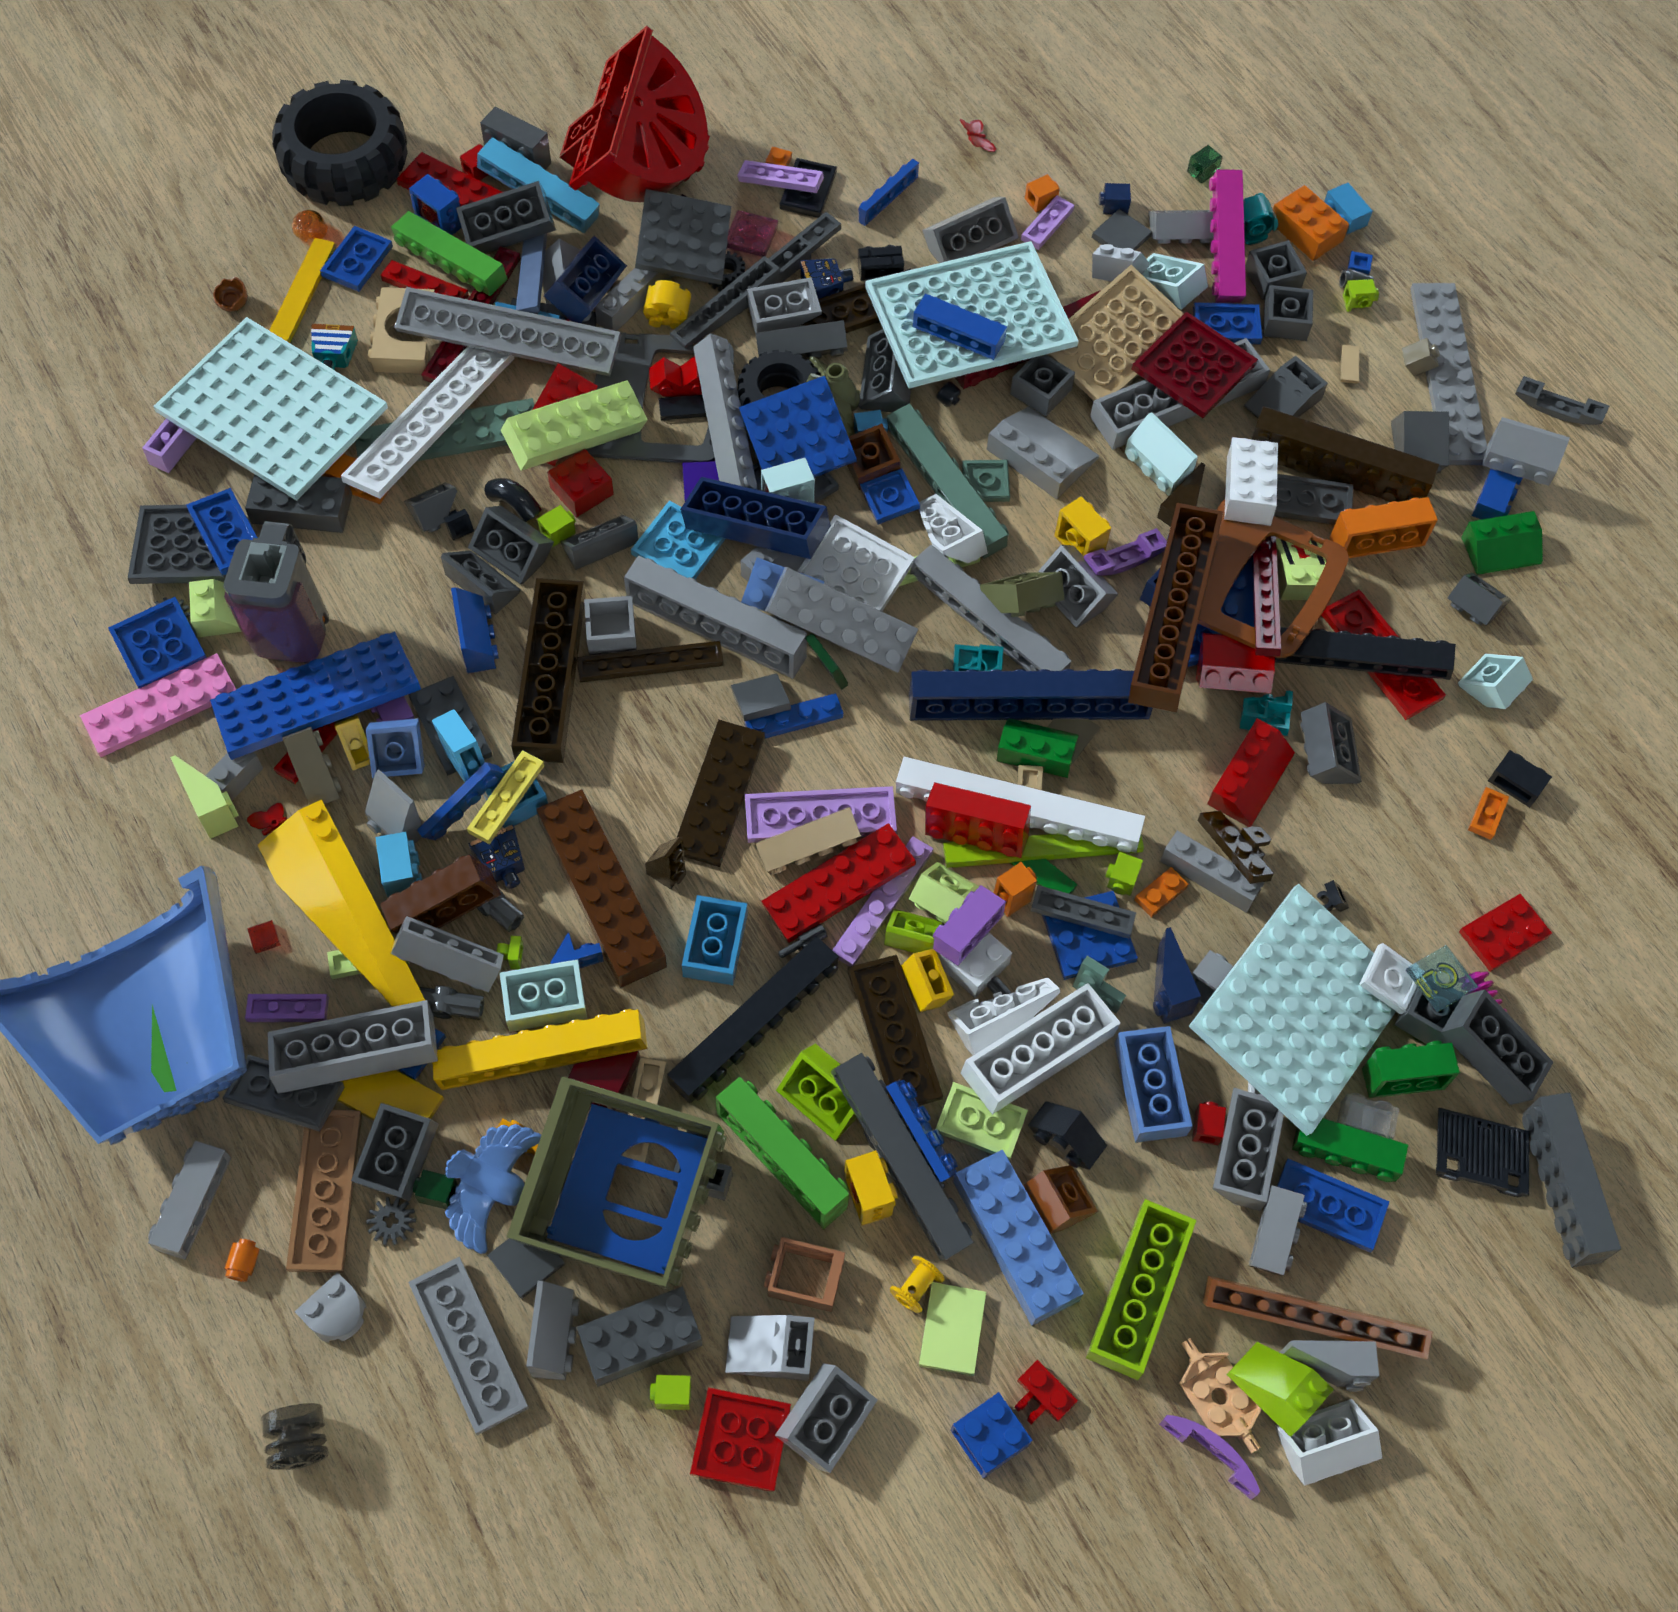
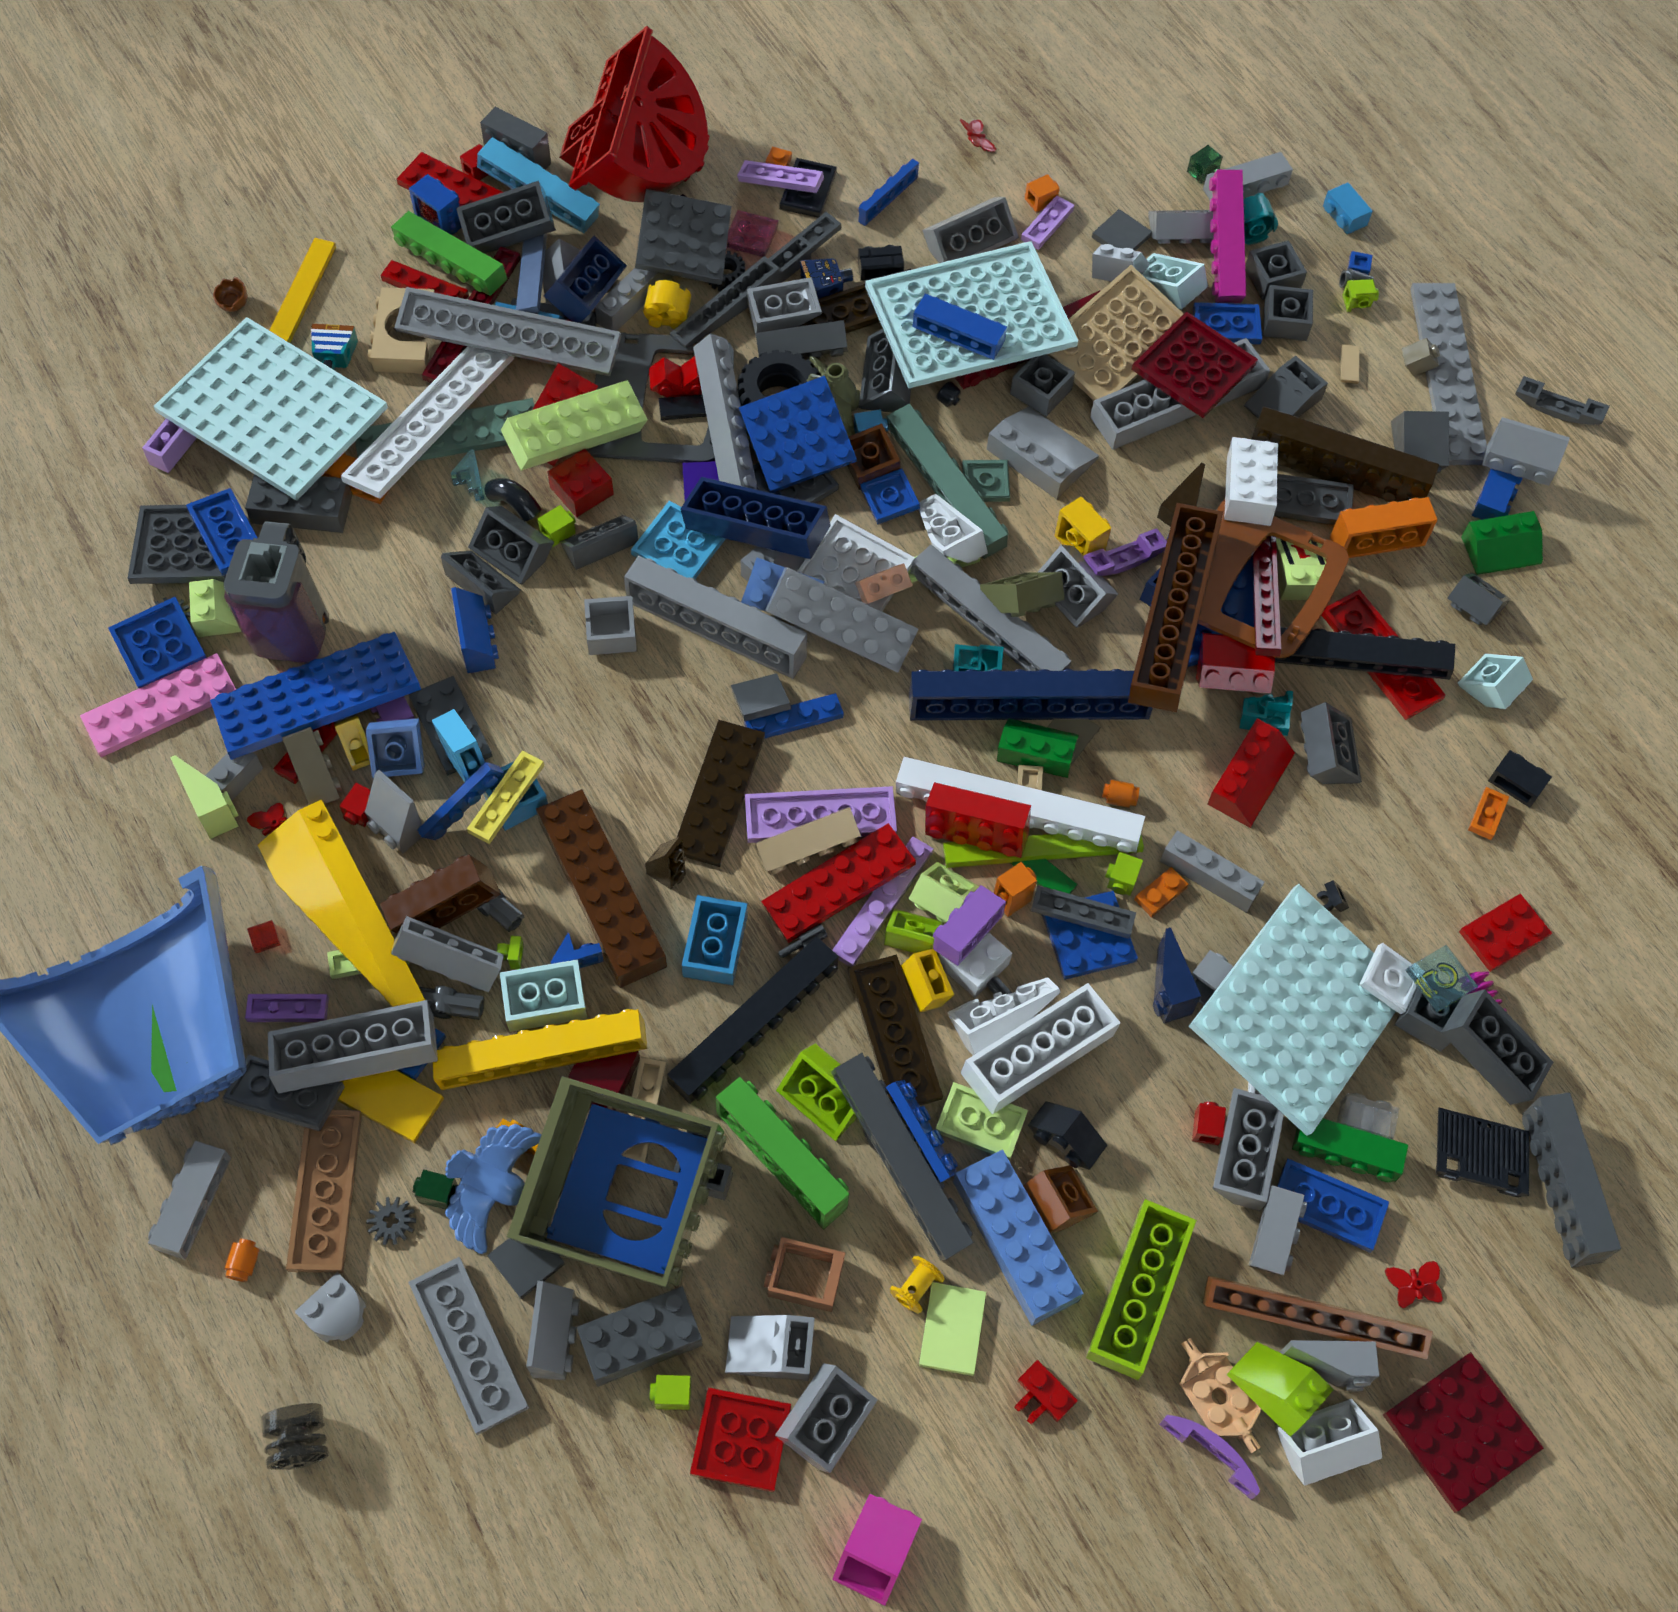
(309, 225): clear orange hair -> none
(334, 110): black tyre -> none
(355, 804): none -> red brick
(356, 258): blue plate -> none
(395, 1151): dark grey brick -> none
(397, 862): medium azure brick -> none
(432, 506): dark grey slope -> none
(458, 524): black tile -> none
(467, 473): none -> clear light blue slope
(501, 856): dark blue torso -> none
(549, 669): dark brown brick -> none
(650, 661): dark brown plate -> none
(790, 480): light aqua piece -> none
(827, 661): dark green tile -> none
(869, 1187): yellow piece -> none
(877, 1549): none -> dark pink slope
(892, 581): none -> nougat window
(991, 1435): blue piece -> none
(1095, 974): sand green plate -> none
(1115, 197): dark blue brick -> none
(1121, 793): none -> orange brick
(1152, 1084): medium blue brick -> none
(1160, 454): light aqua slope -> none
(1239, 847): dark brown plate -> none
(1260, 175): none -> light grey brick
(1309, 222): orange brick -> none
(1410, 1069): green brick -> none
(1416, 1286): none -> red piece
(1463, 1432): none -> dark red plate

